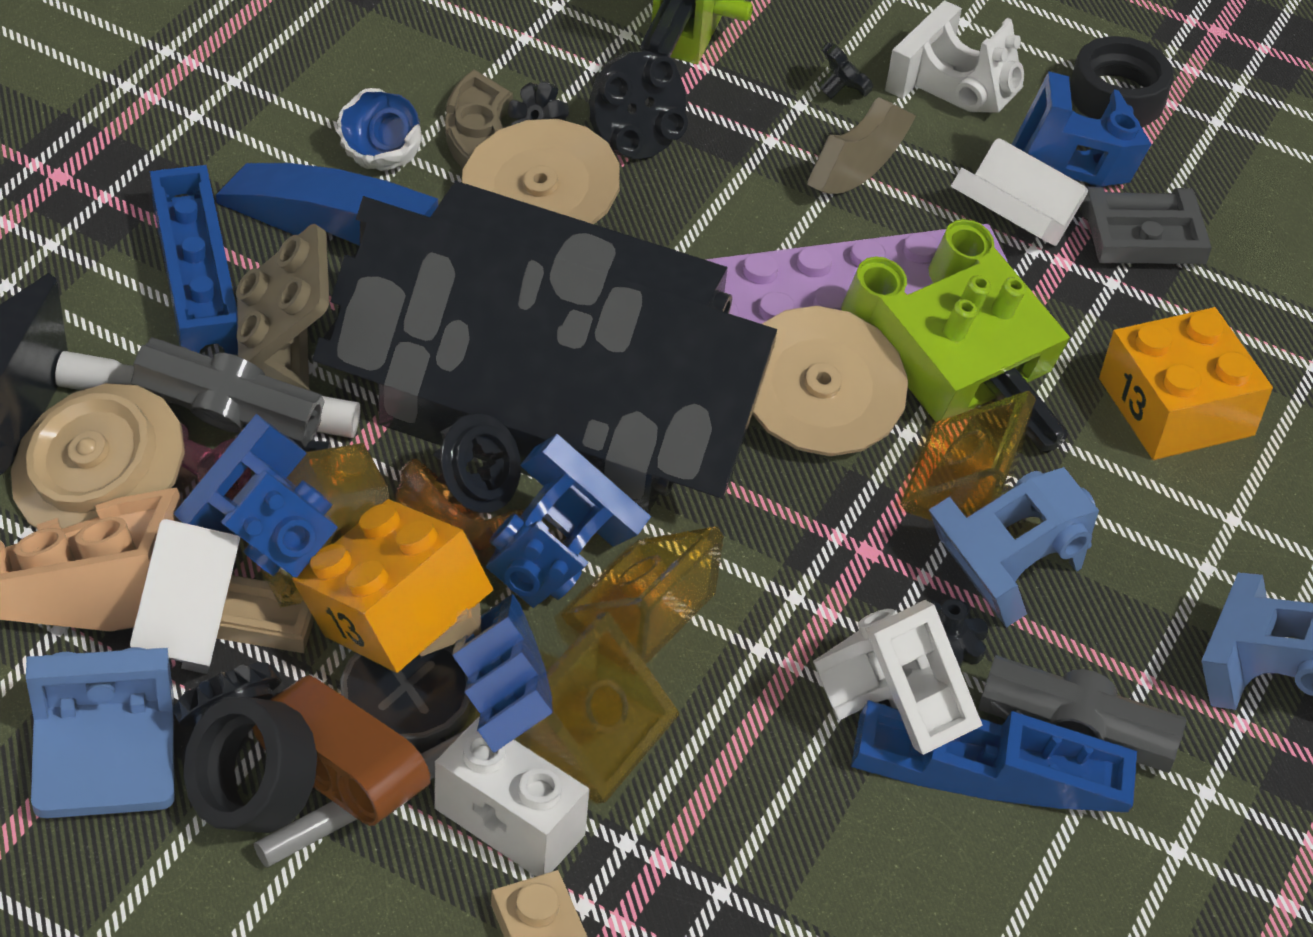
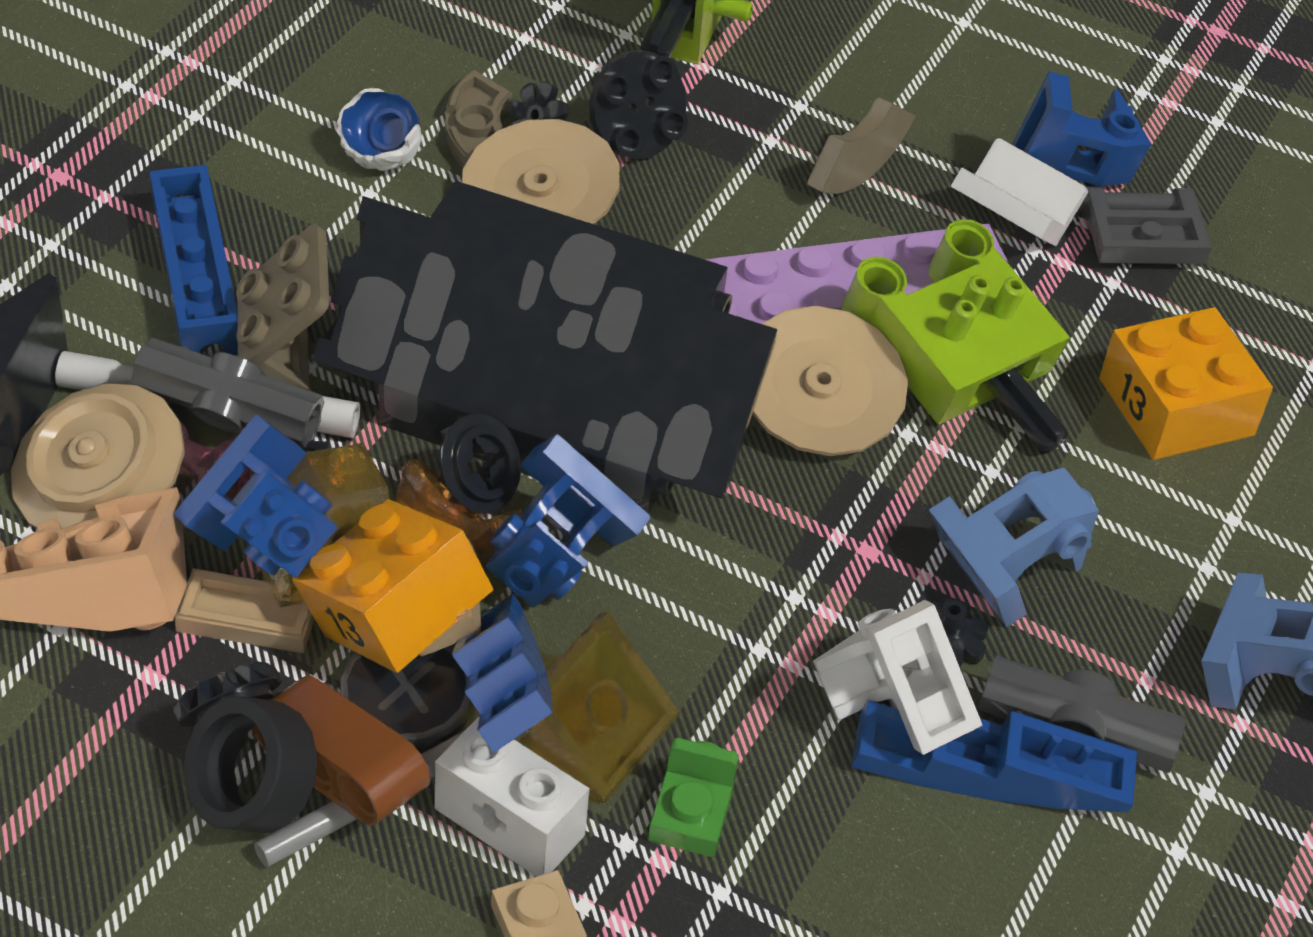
(101, 732): medium blue bracket -> none
(185, 593): white panel -> none
(304, 195): blue slope -> none
(653, 588): clear yellow slope -> none
(694, 797): none -> bright green bracket
(842, 73): black plant -> none
(947, 68): white tile -> none
(970, 457): clear yellow slope -> none
(1127, 59): black tyre -> none

